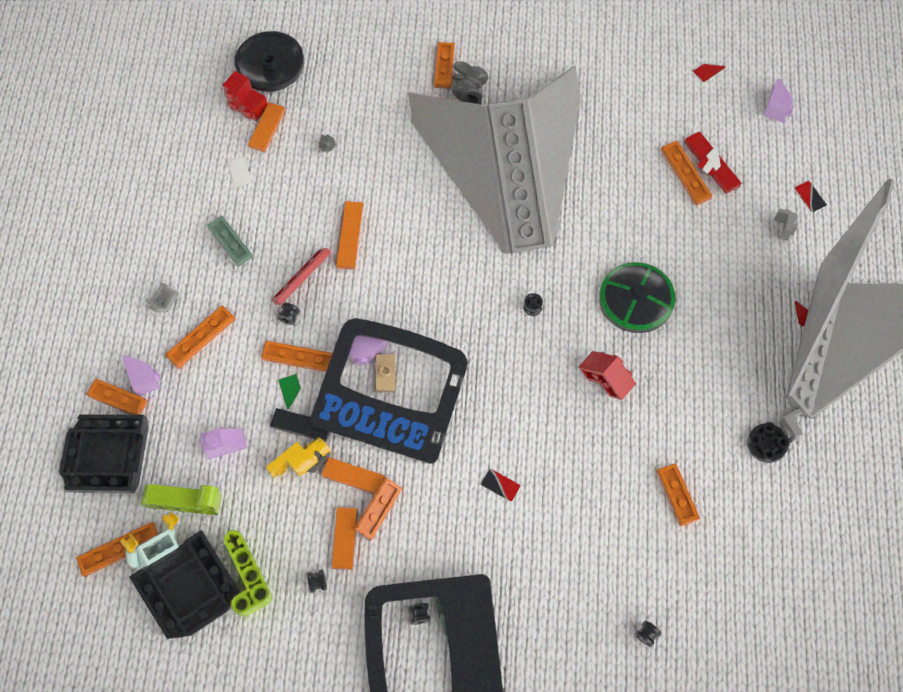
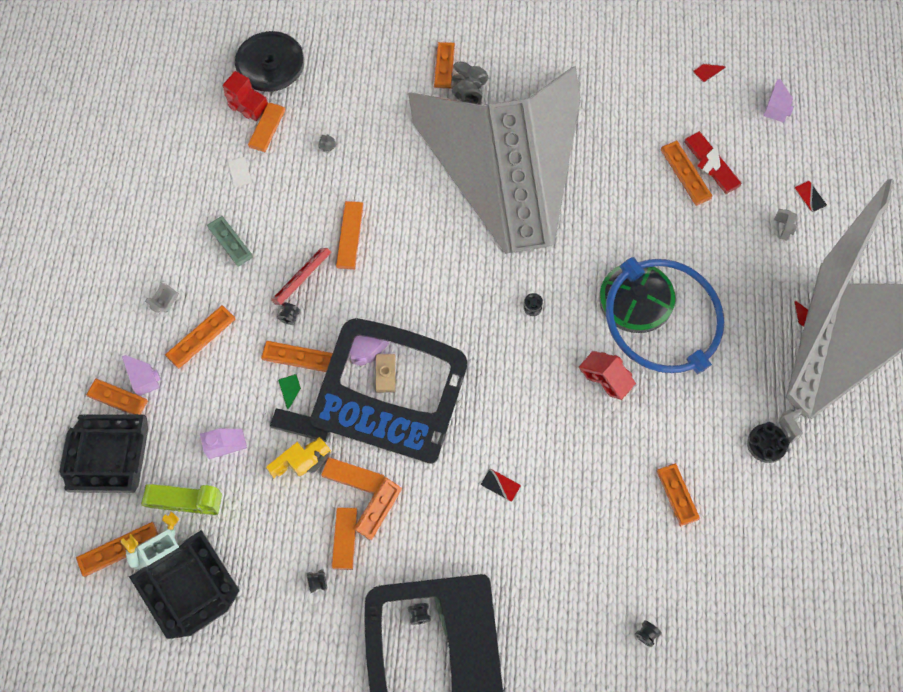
(245, 570): lime beam -> none
(698, 360): none -> blue piece

